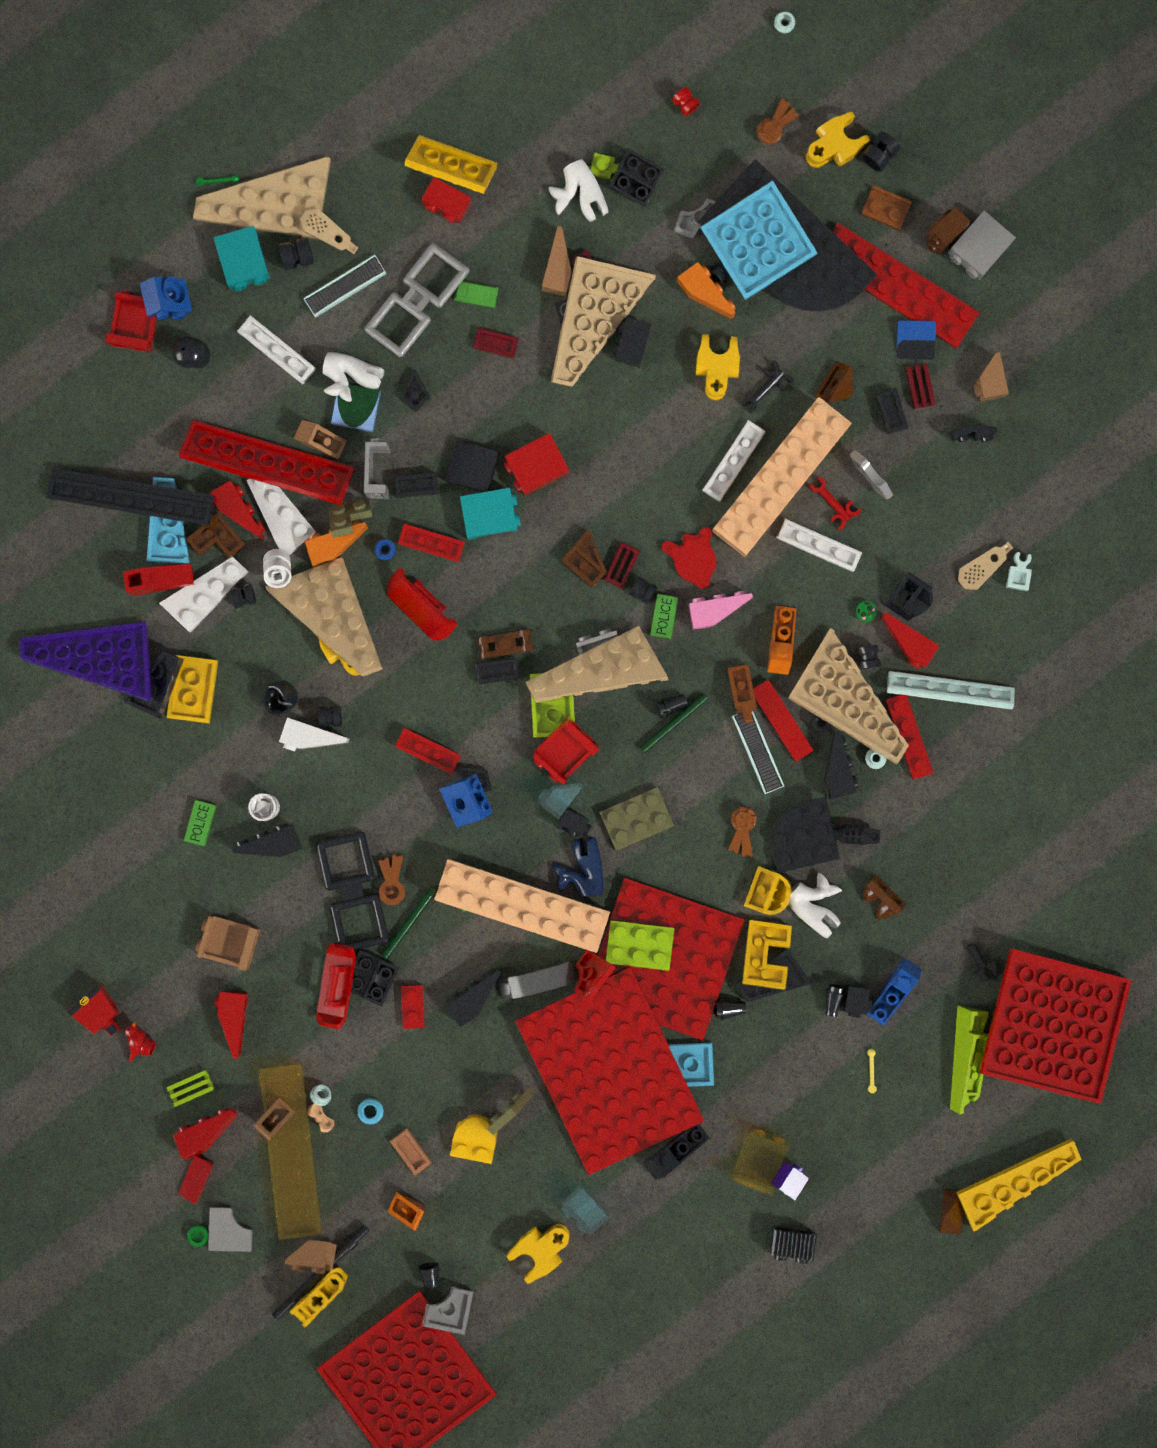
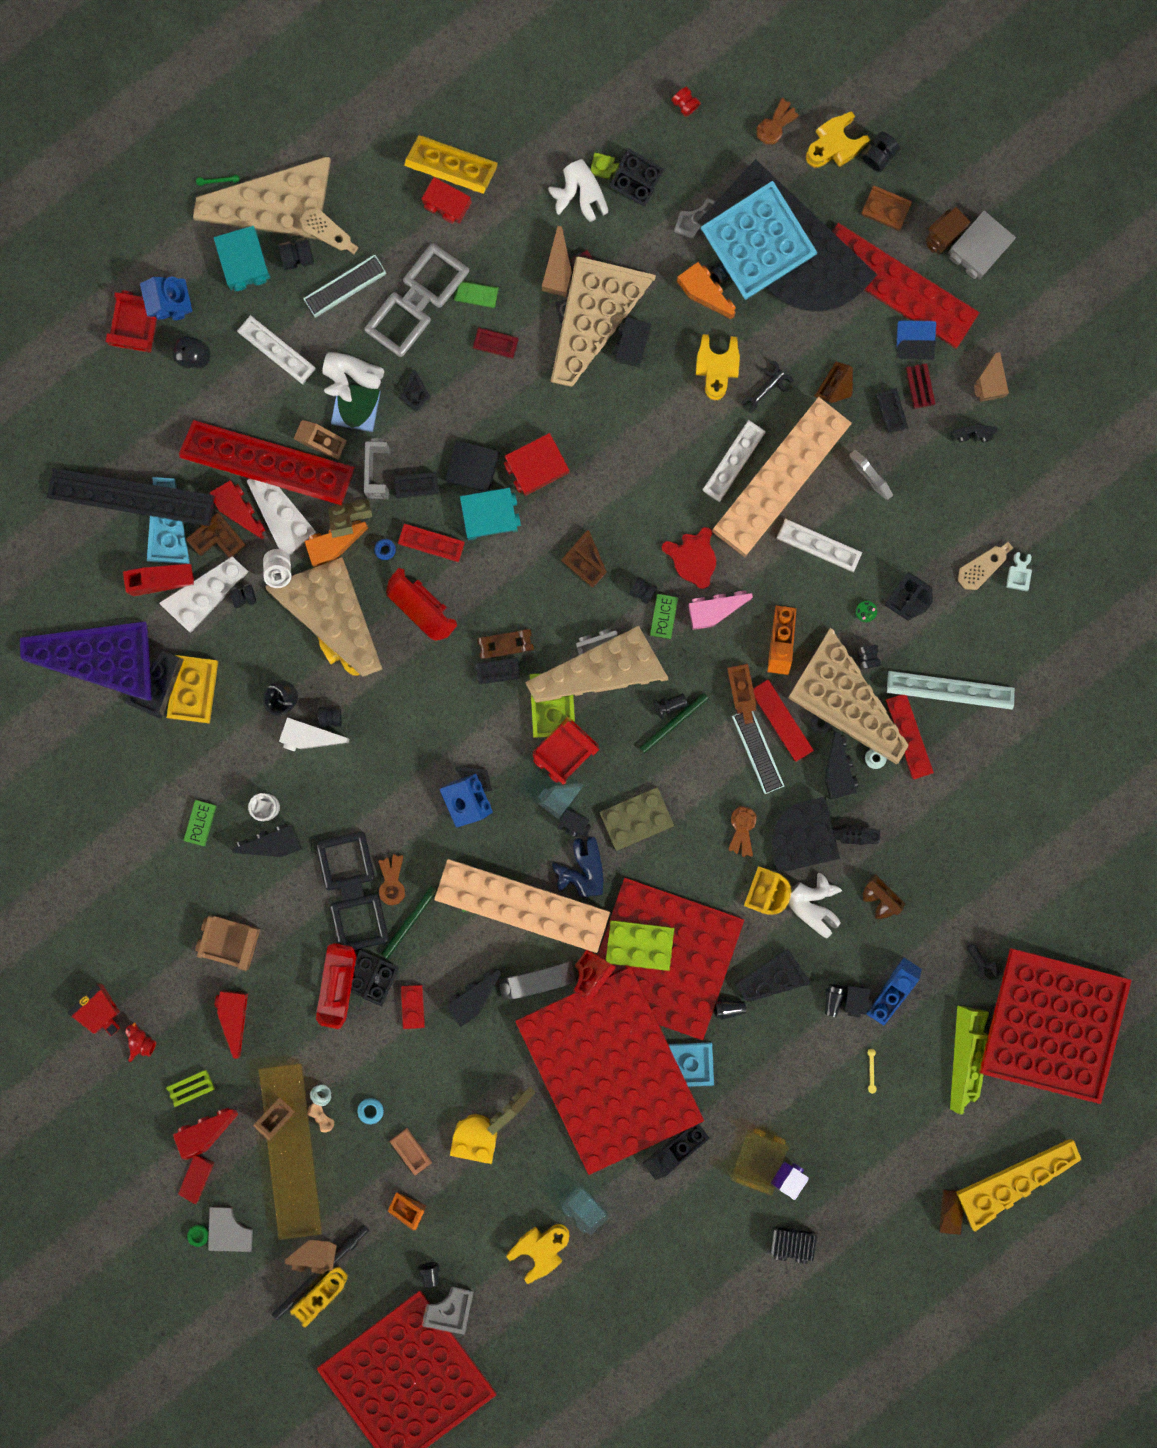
(428, 751): red plate -> none
(614, 581): dark red tile -> none
(756, 969): yellow plate -> none
(784, 16): light aqua plate -> none
(844, 514): red bar -> none
(913, 645): red slope -> none

